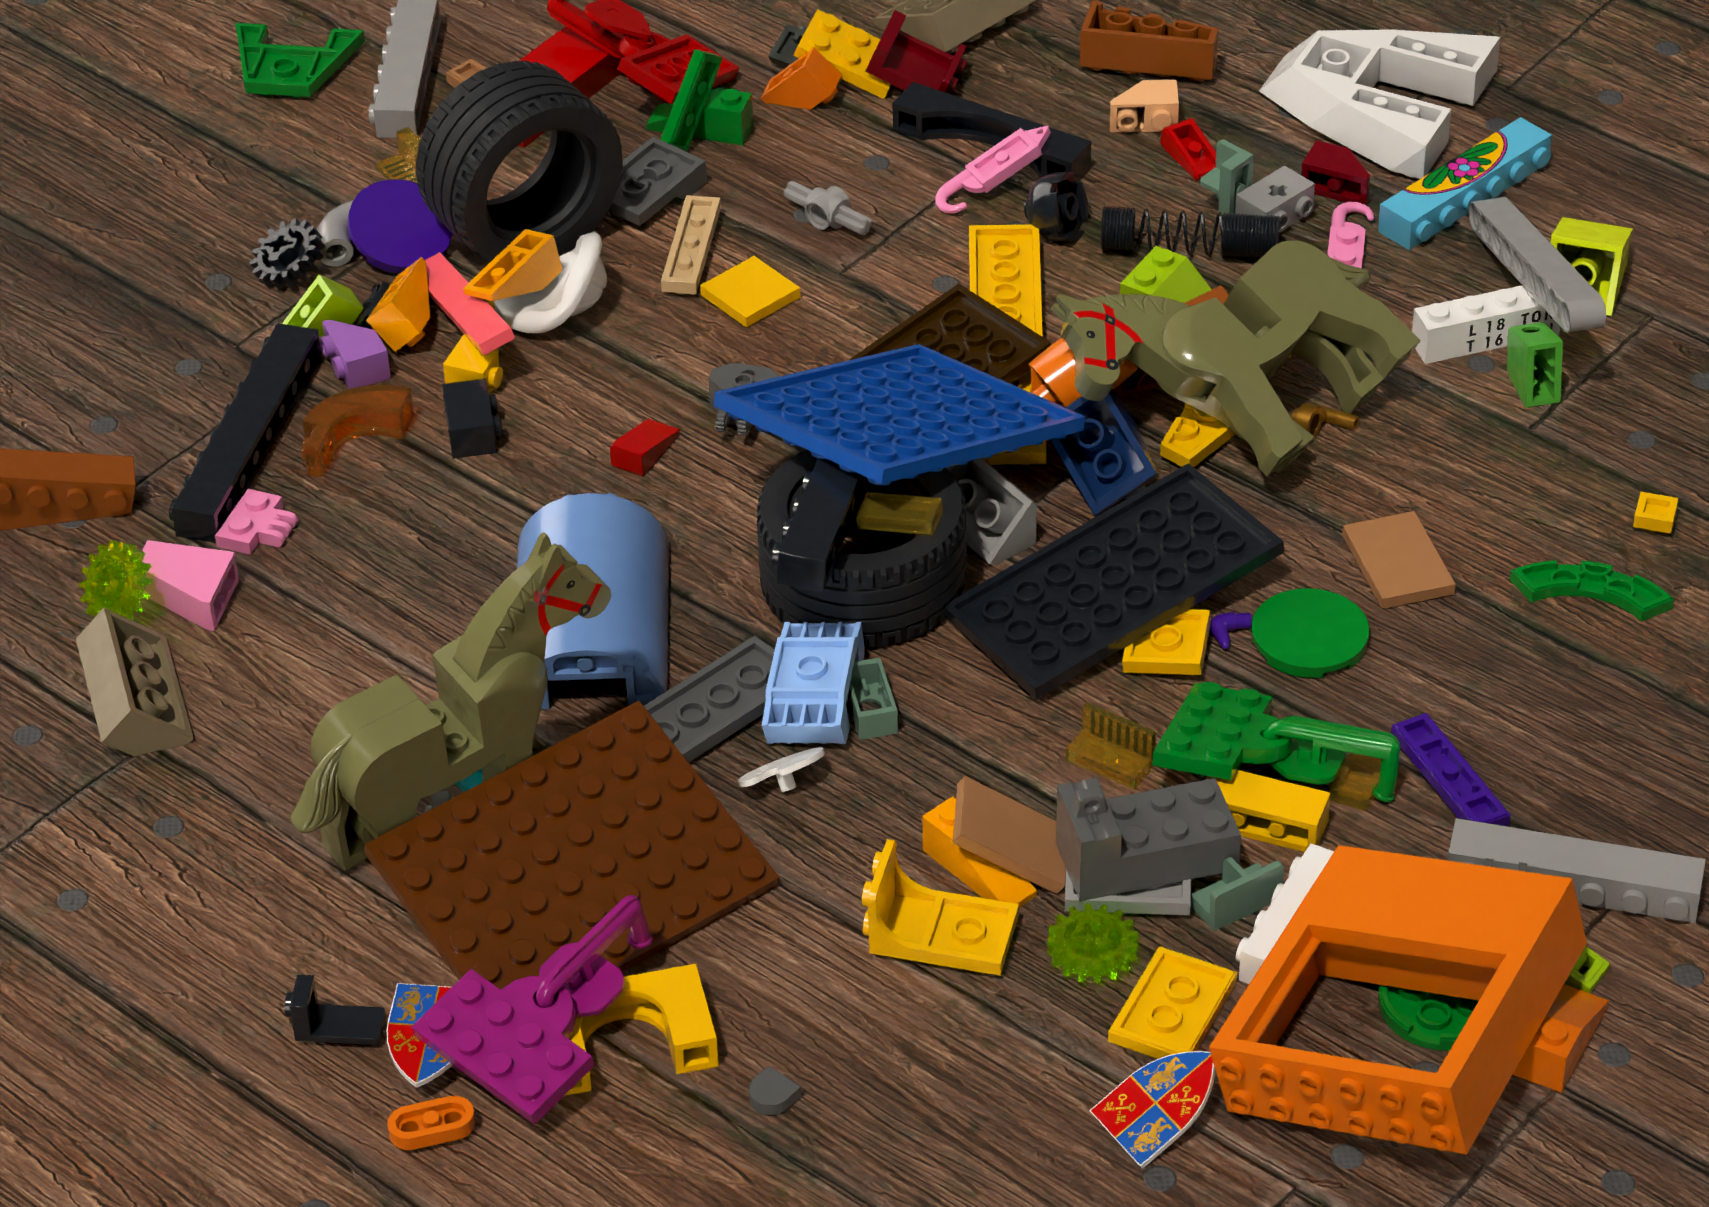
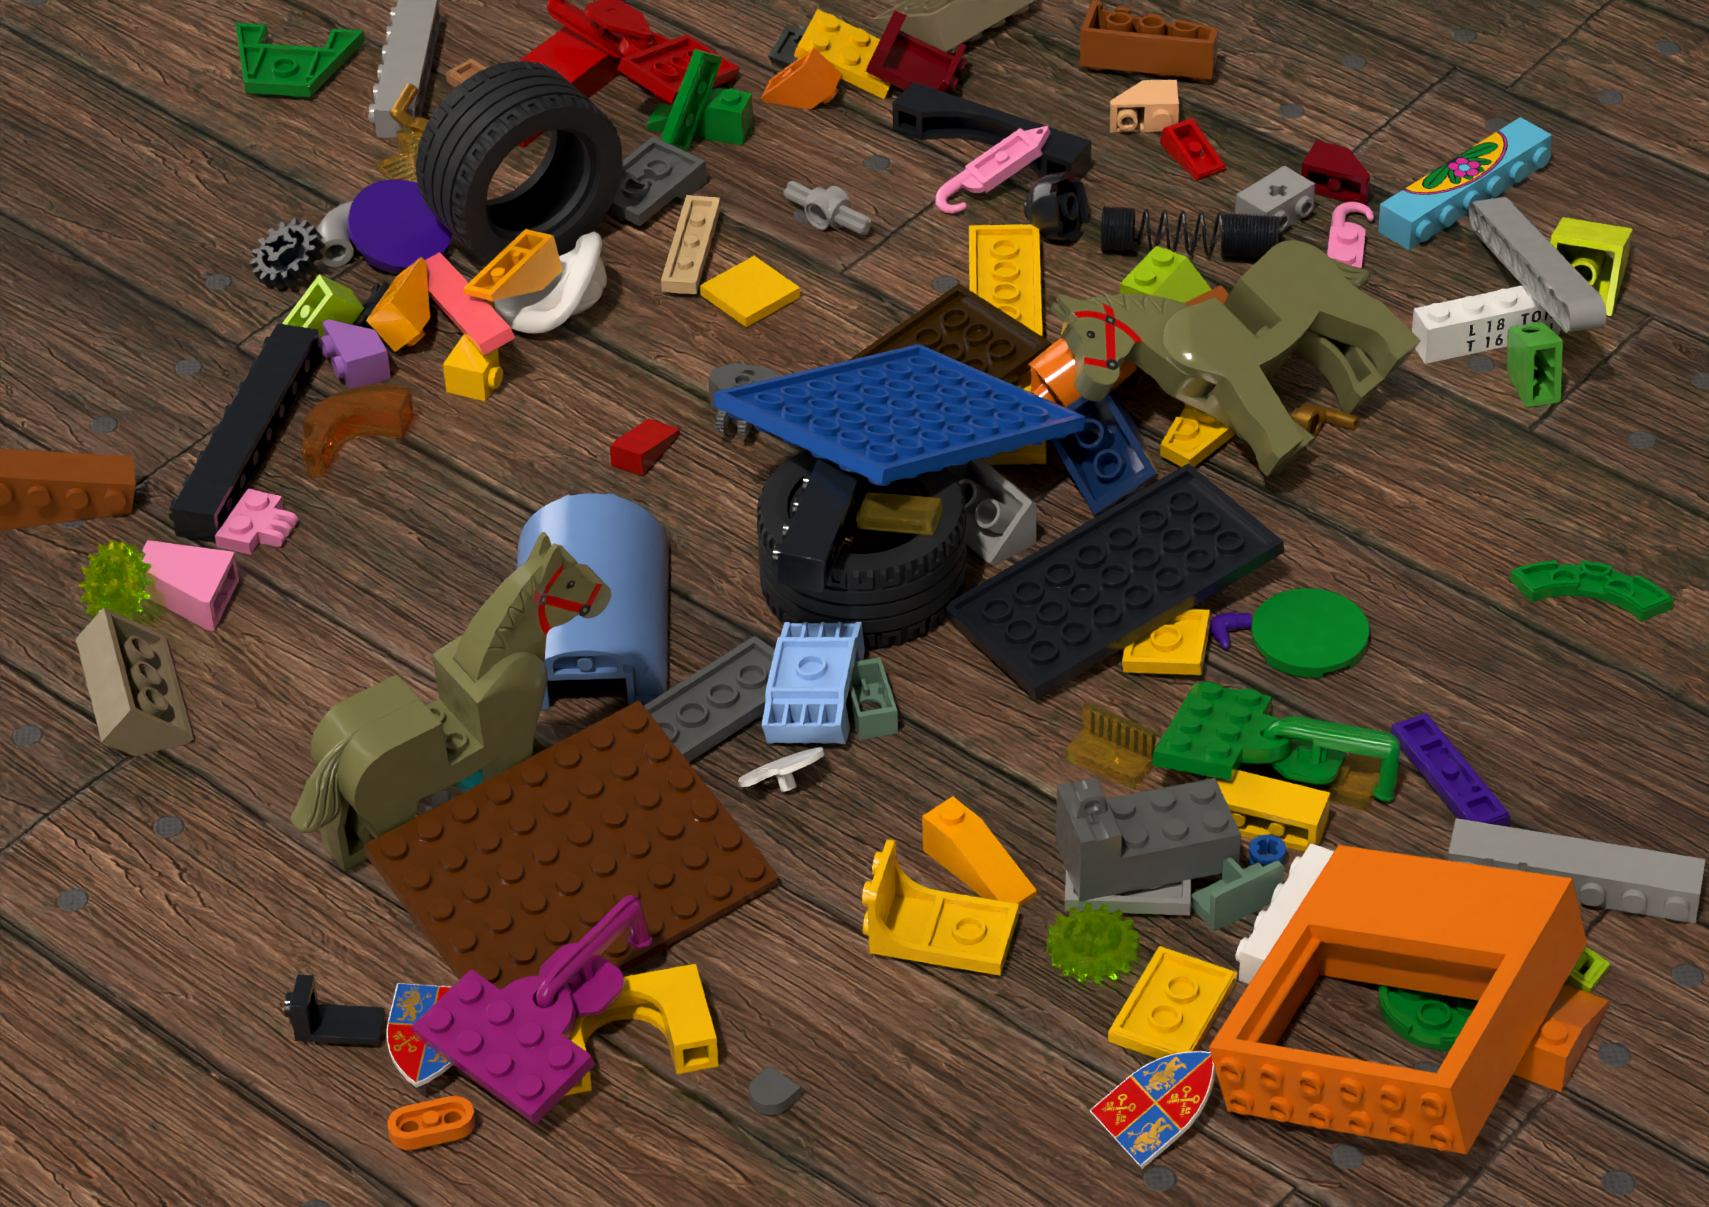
(399, 113): none -> pearl gold plate
(470, 418): black brick -> none
(1008, 834): medium nougat tile -> none
(1230, 176): sand green panel -> none
(1266, 845): none -> blue bush
(1333, 77): white piece -> none
(1398, 559): medium nougat tile -> none
(1655, 512): yellow plate -> none

